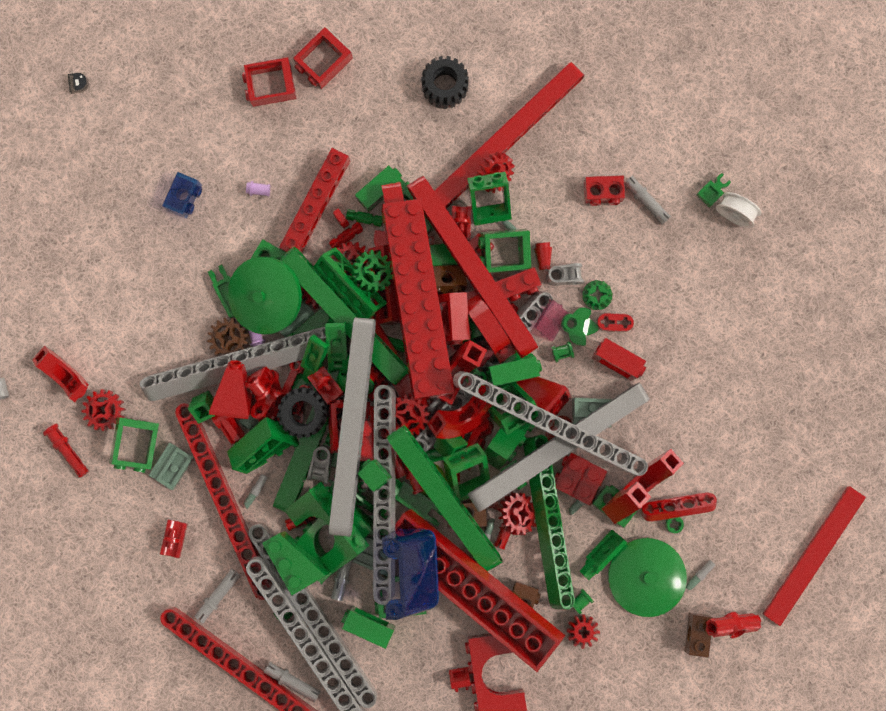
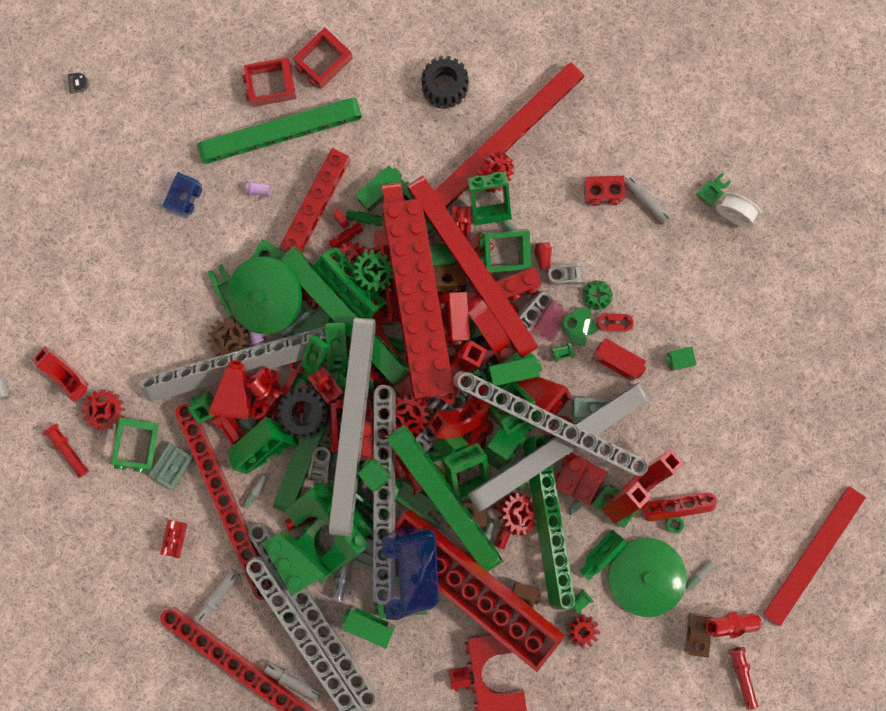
(279, 130): none -> green beam
(680, 359): none -> green brick
(742, 669): none -> red pin

